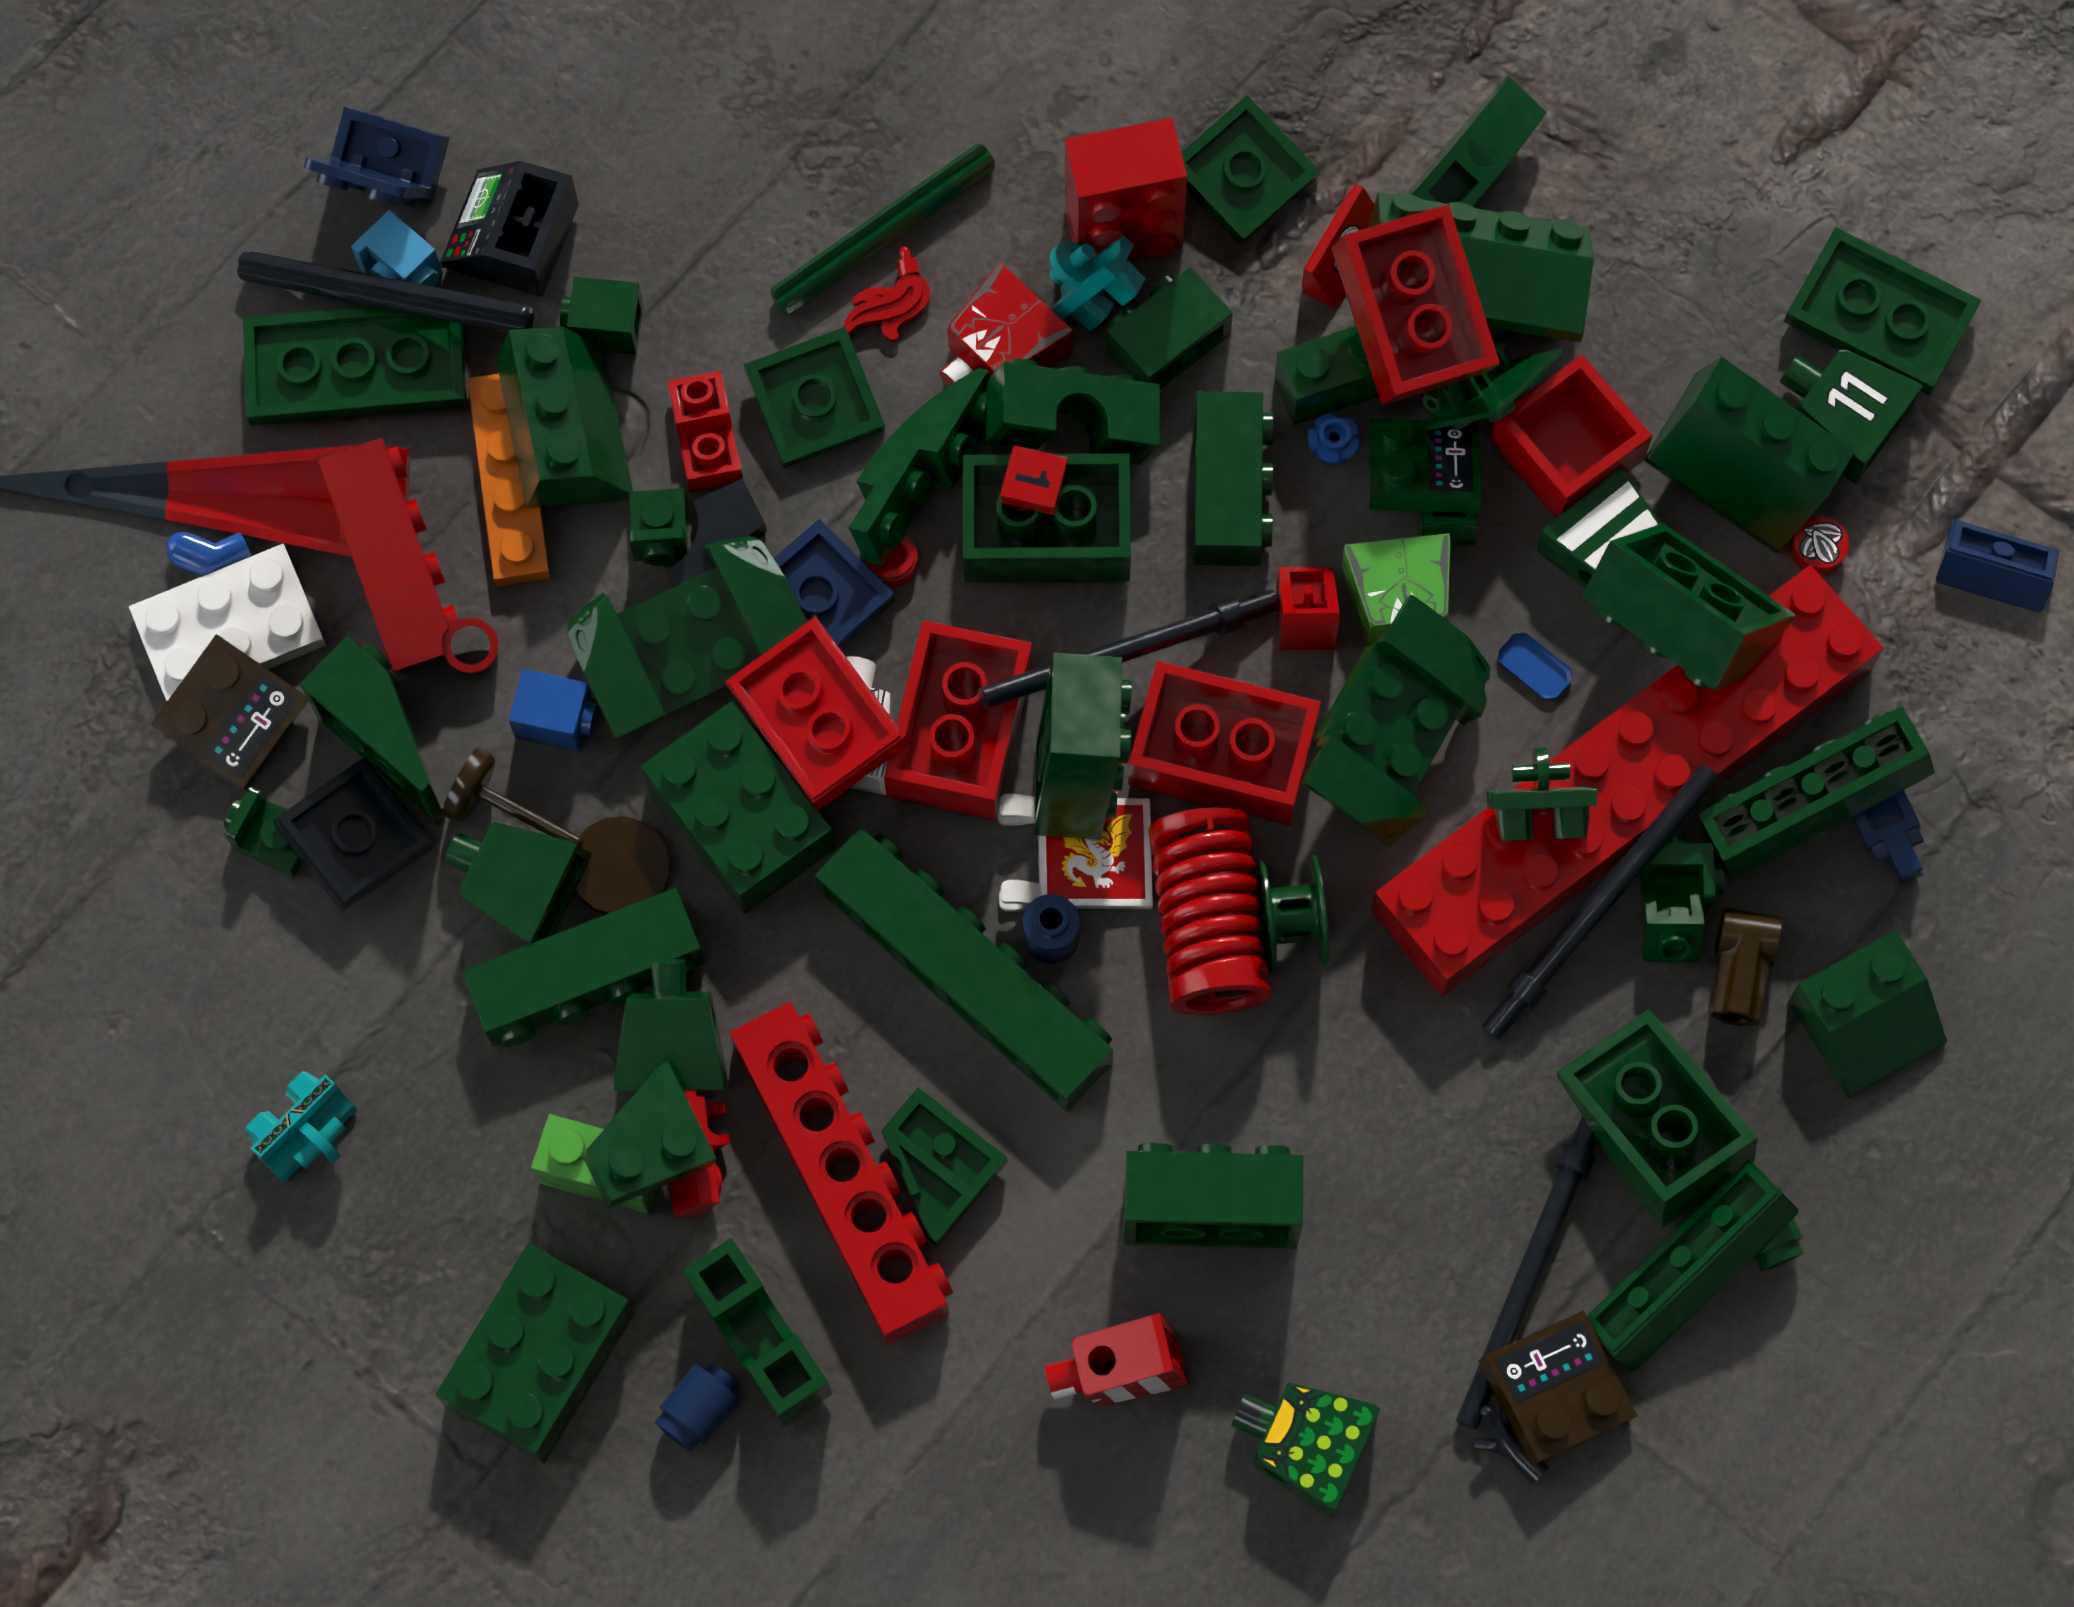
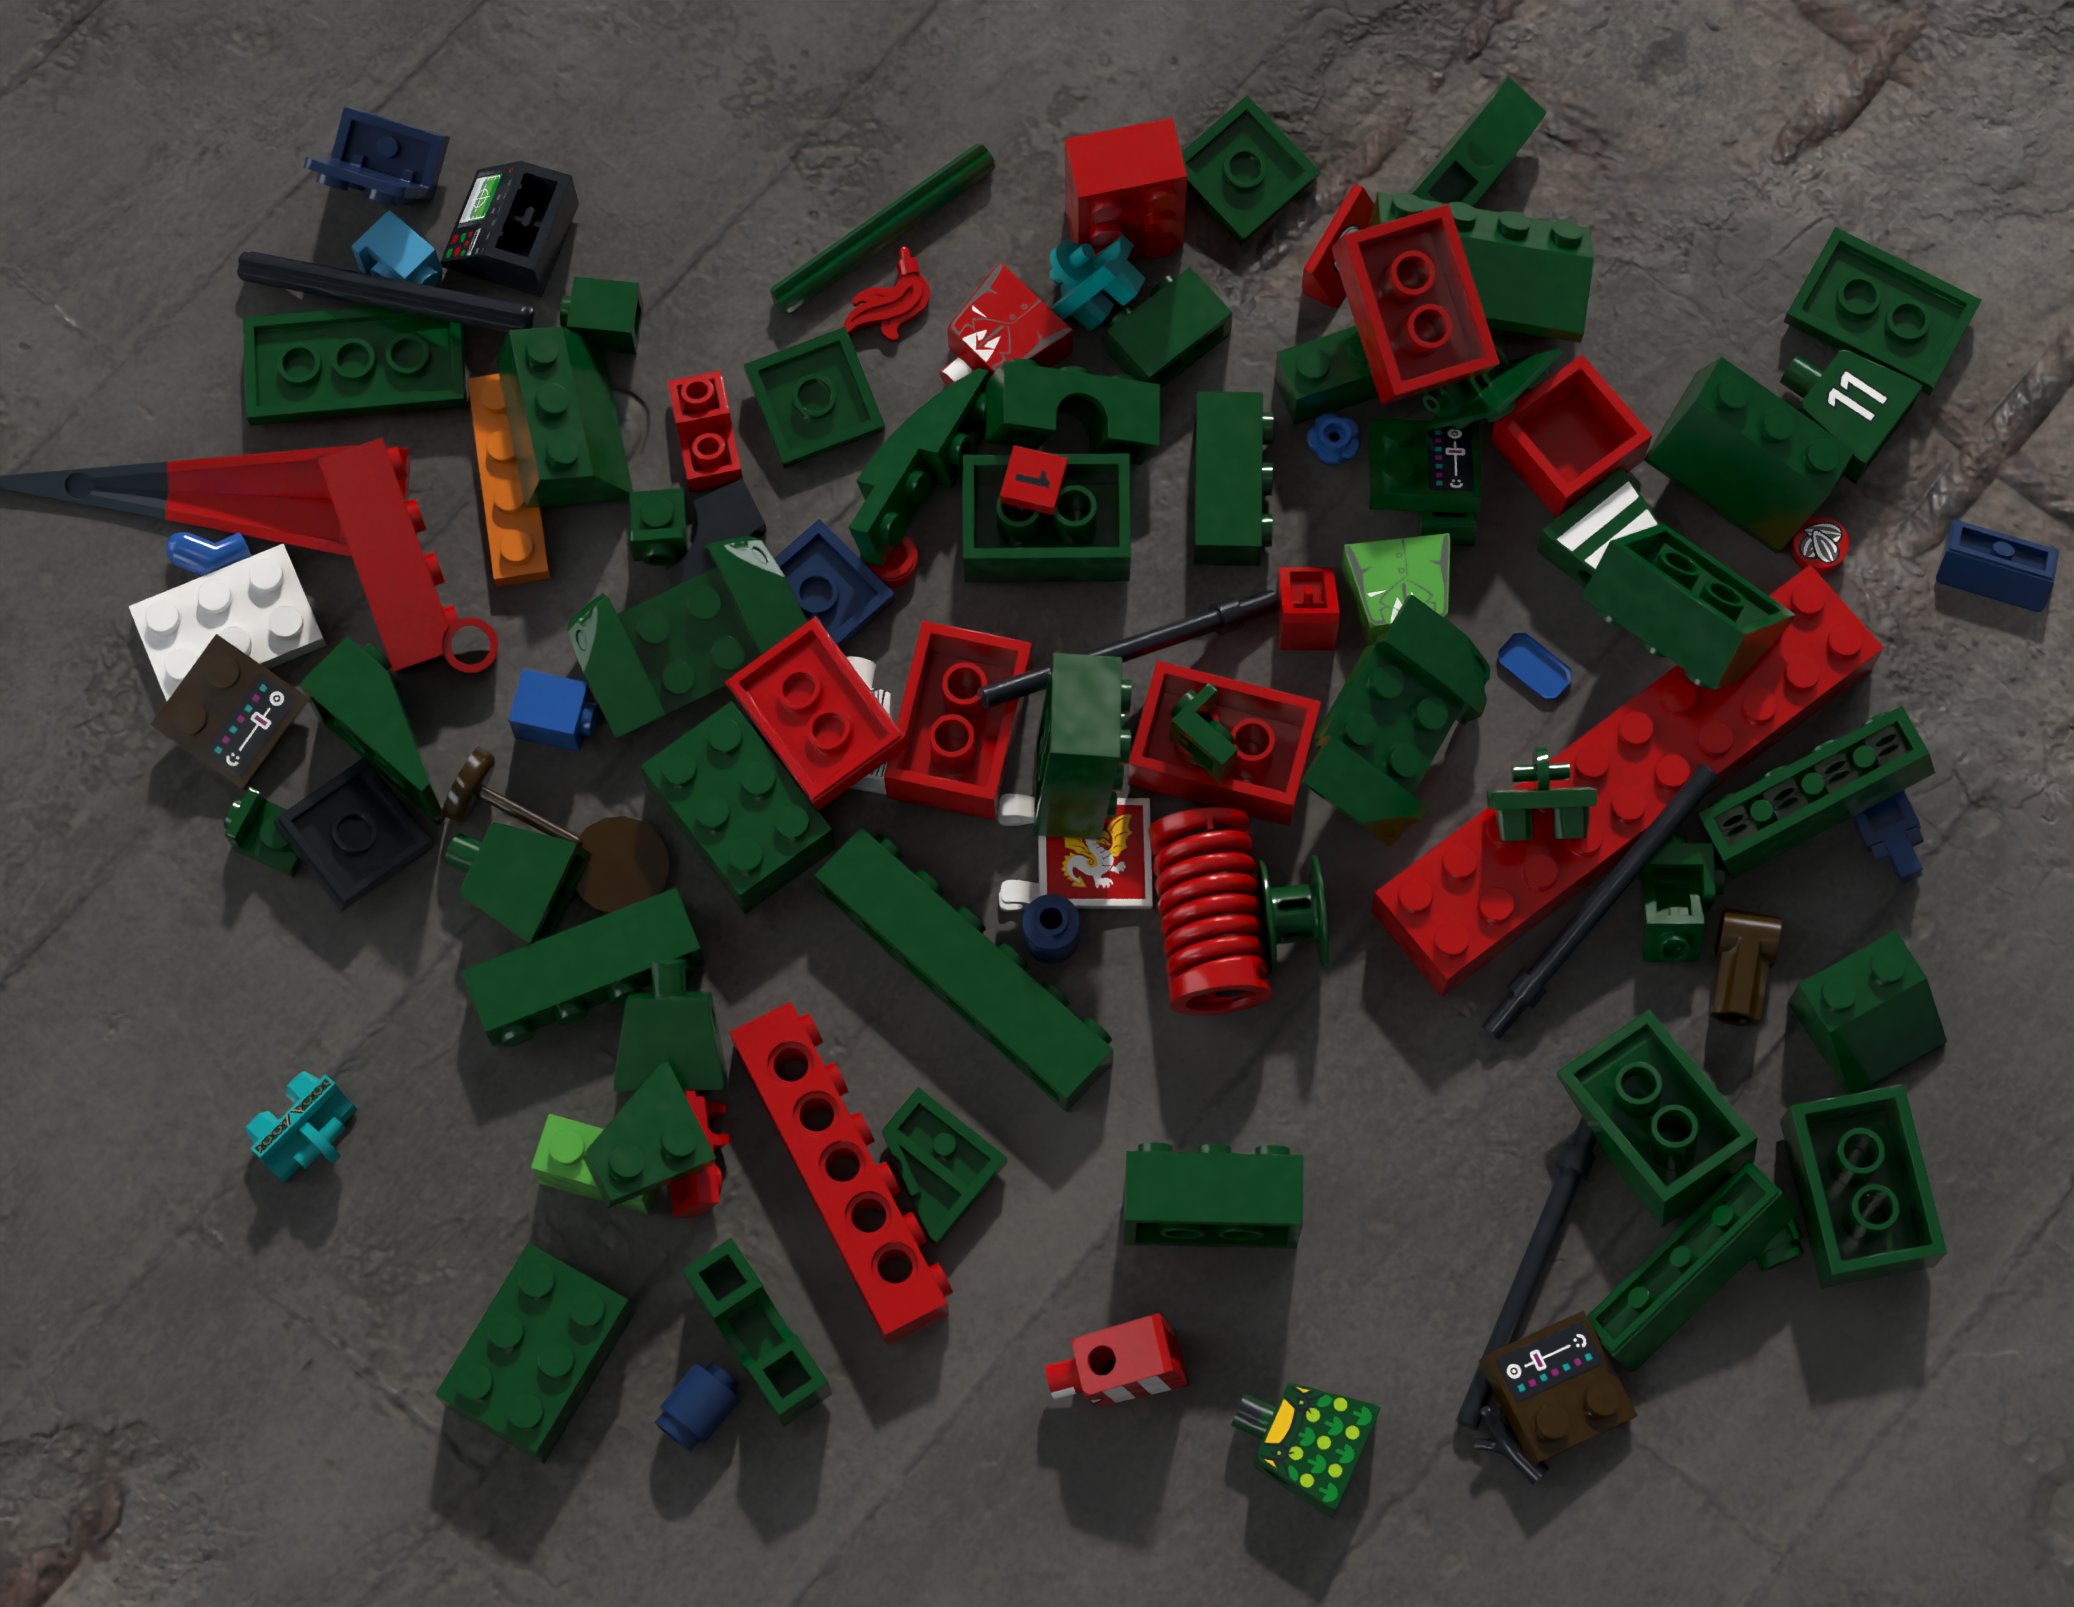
(1202, 741): none -> dark green bracket
(1862, 1186): none -> dark green brick

